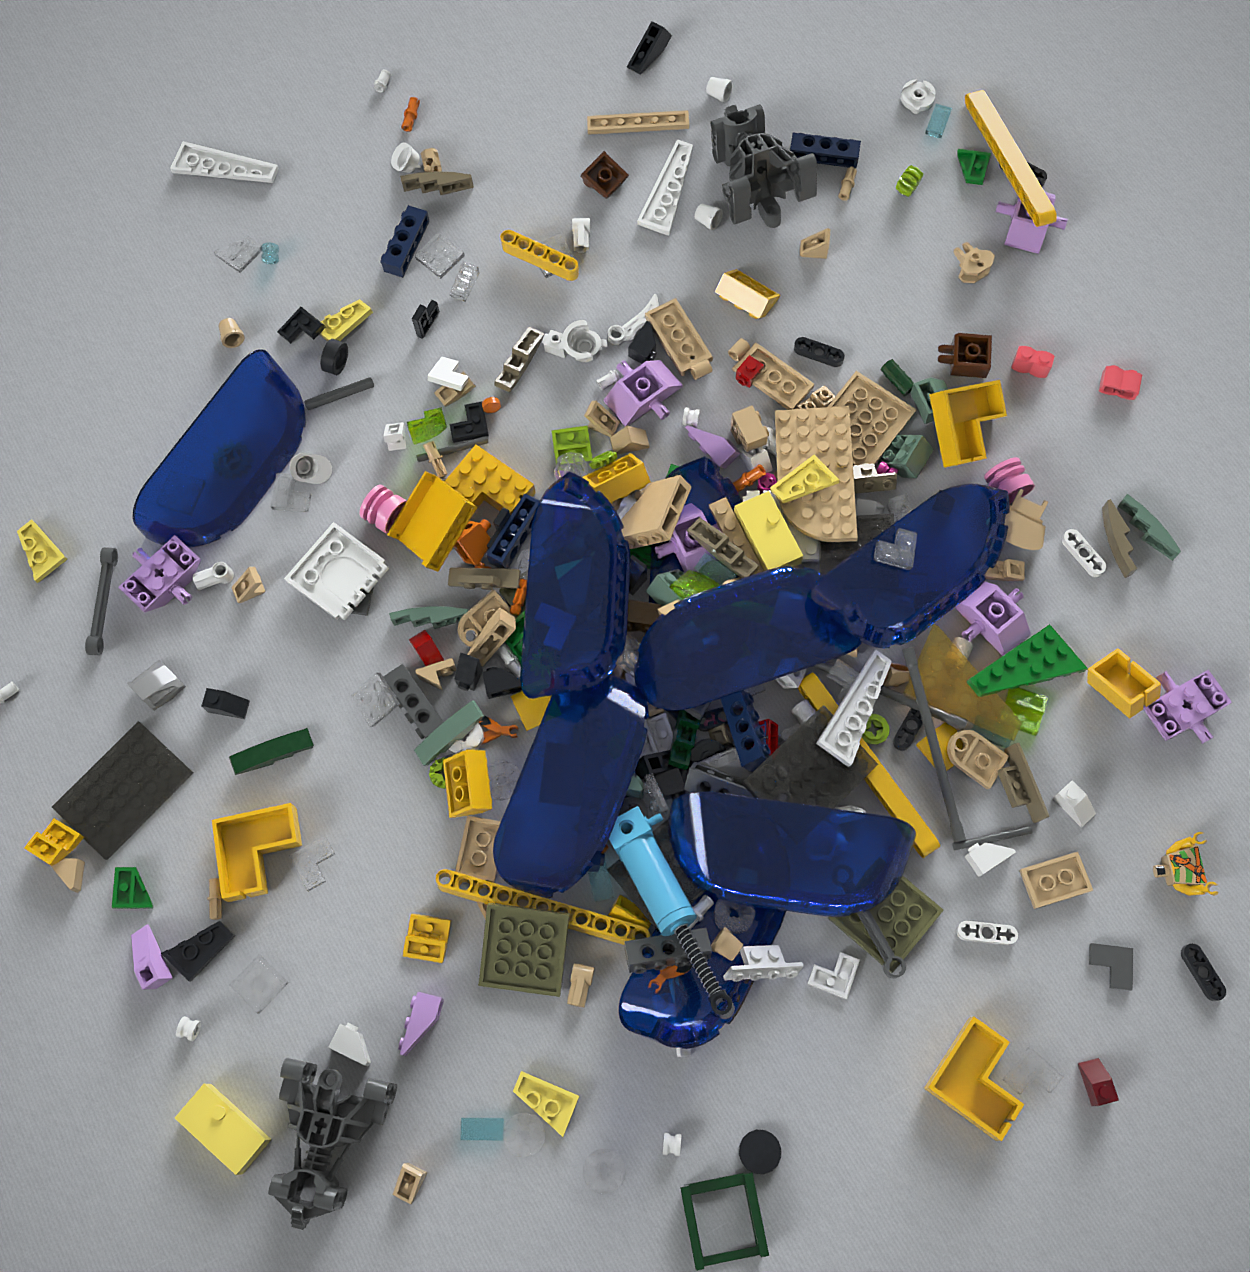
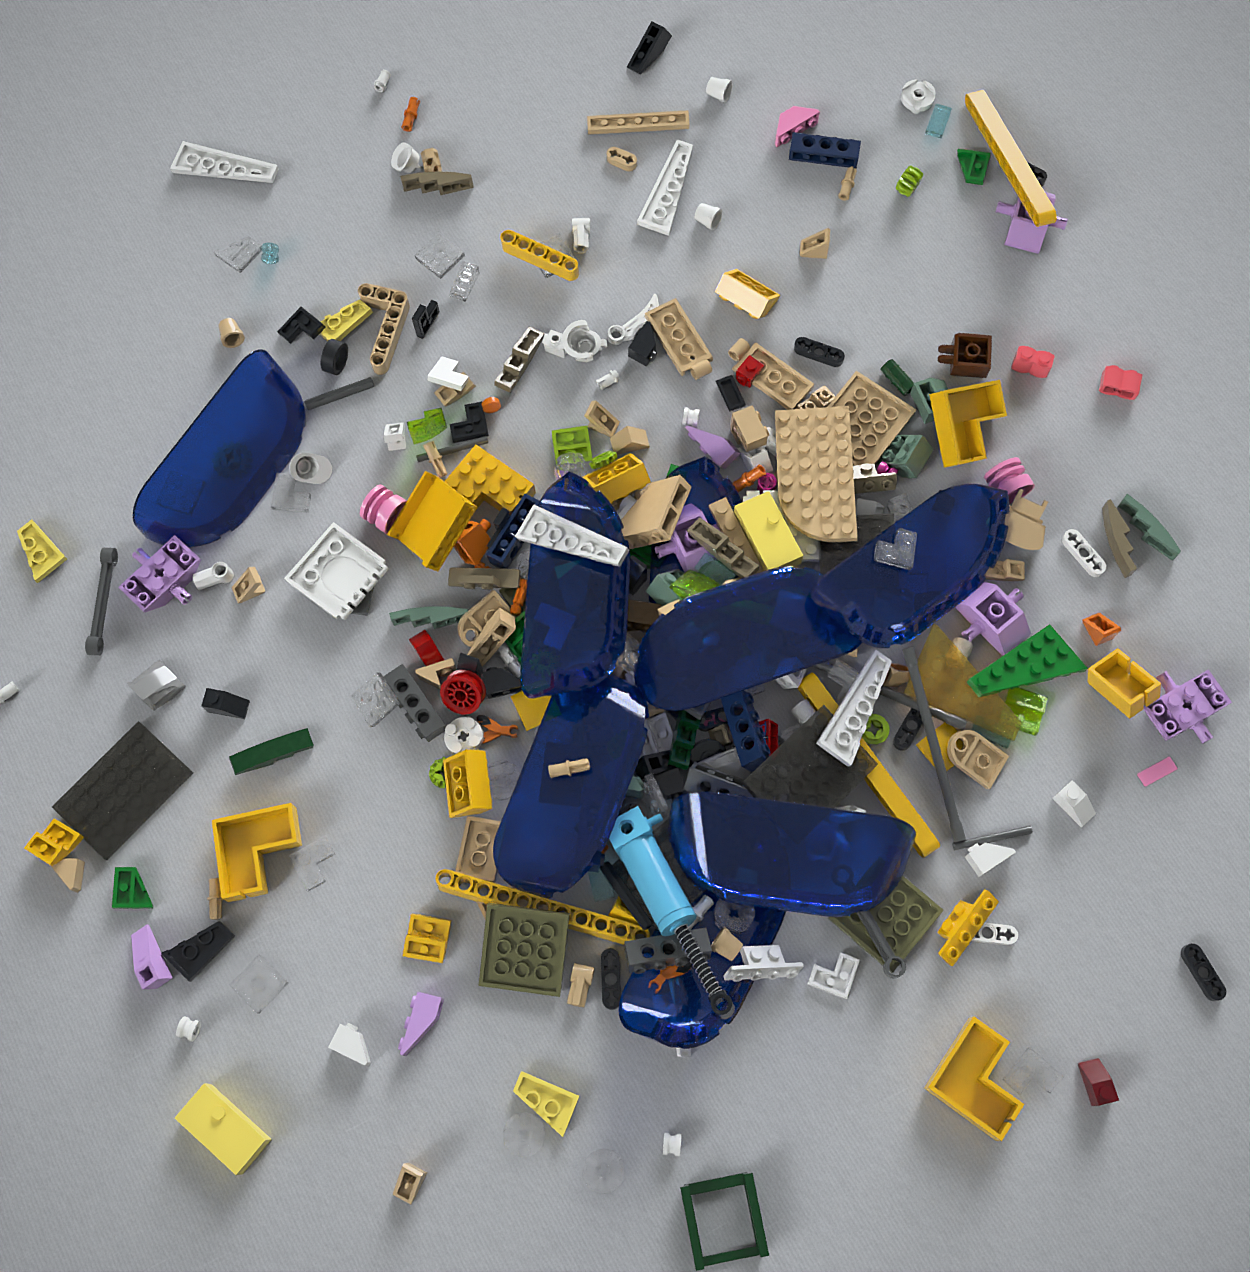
(323, 1126): dark grey connector -> none
(389, 324): none -> tan beam
(406, 249): dark blue brick -> none
(449, 732): sand green slope -> none
(453, 688): none -> red wheel
(482, 1129): clear light blue tile -> none
(563, 535): none -> white wing
(568, 768): none -> tan axle
(604, 175): reddish brown slope -> none
(604, 963): none -> black beam
(621, 159): none -> tan beam
(626, 896): none -> black axle
(641, 391): lavender slope -> none
(730, 393): none -> black tile
(758, 166): dark grey connector -> none
(760, 1151): black tile -> none
(795, 120): none -> bright pink slope
(804, 480): light yellow wing -> none
(964, 924): none -> yellow bracket
(973, 263): tan hinge -> none
(1021, 785): dark tan bracket -> none
(1056, 880): tan plate -> none
(1101, 628): none -> orange slope
(1120, 963): dark grey tile -> none
(1157, 771): none -> bright pink sticker
(1184, 868): torso -> none

